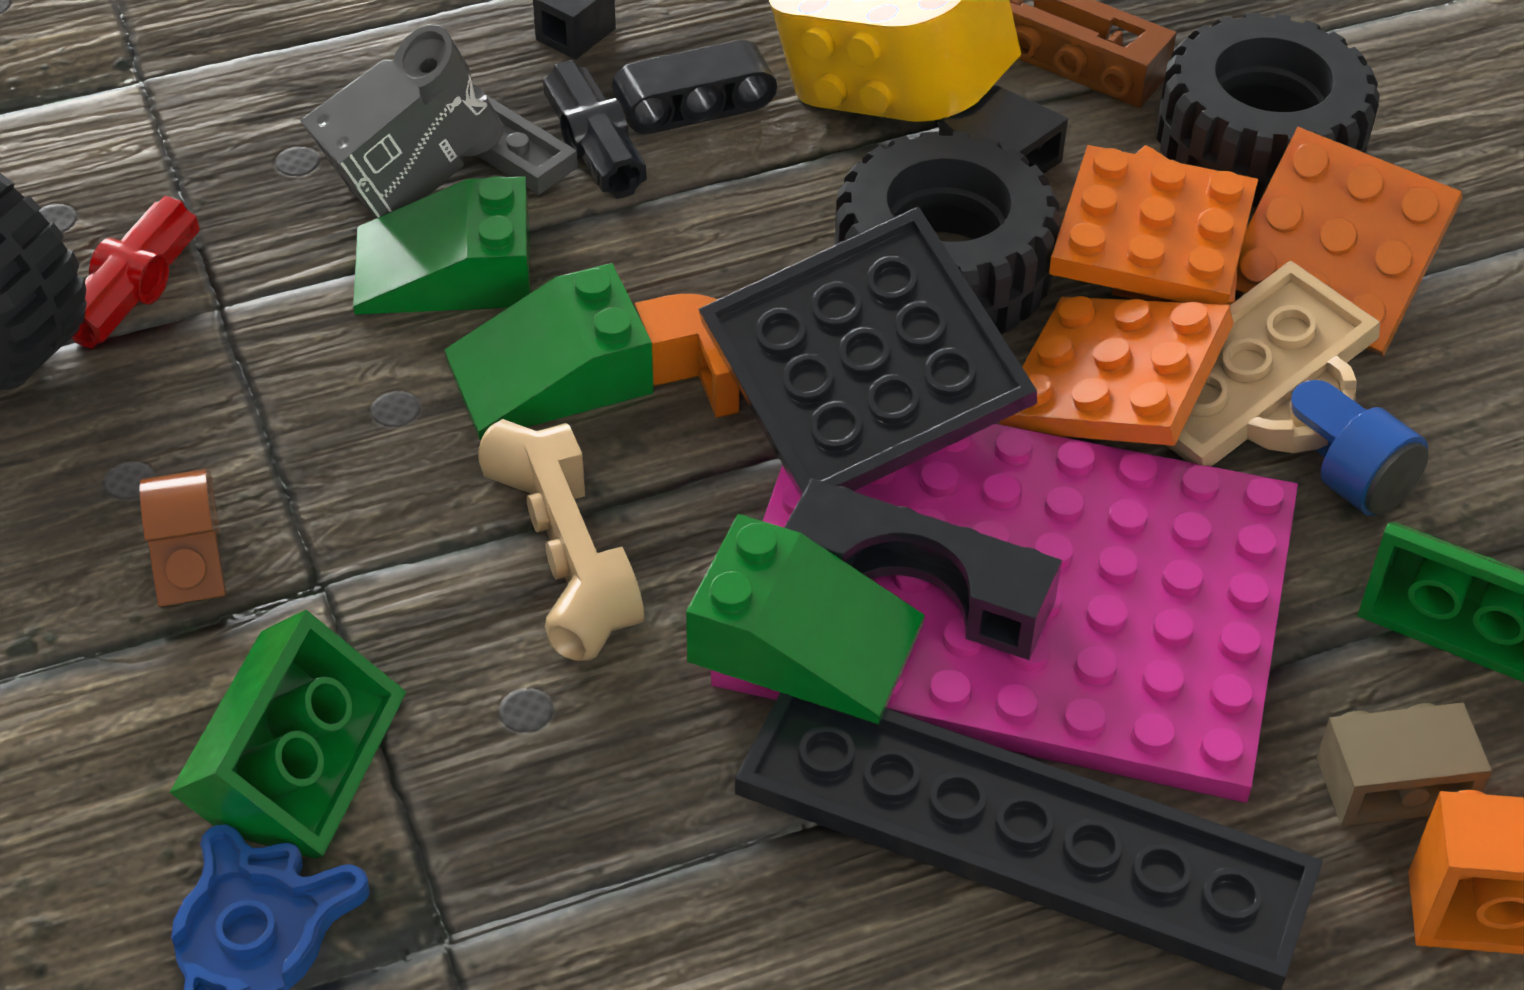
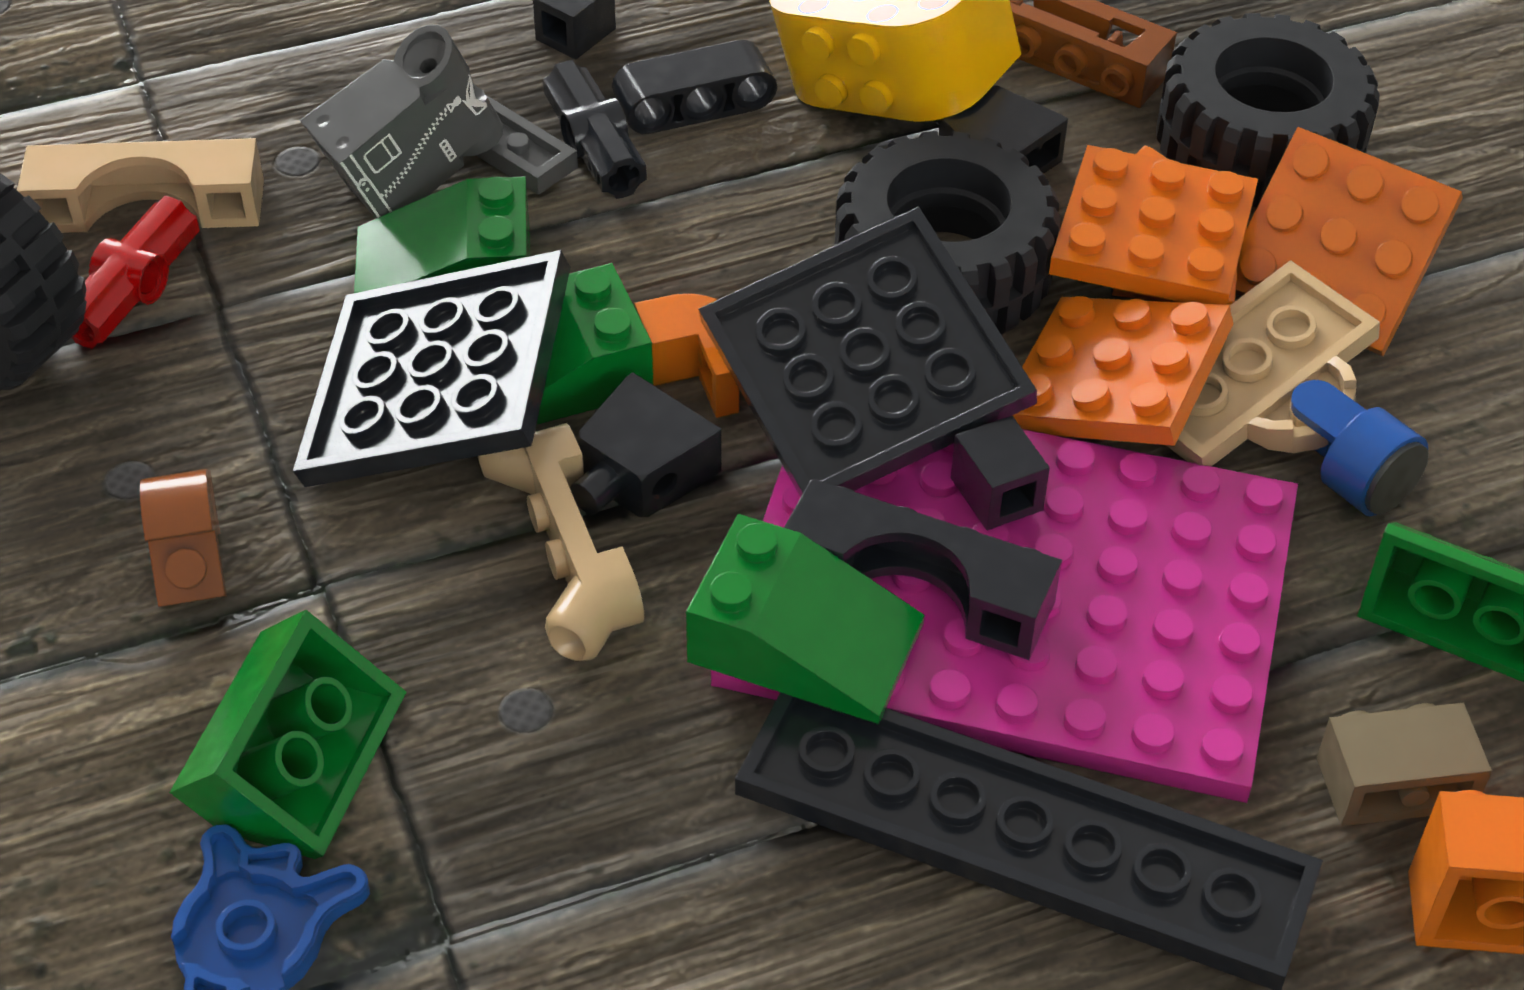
(81, 182): none -> tan arch
(435, 370): none -> black plate
(644, 451): none -> black torso
(999, 472): none -> black brick

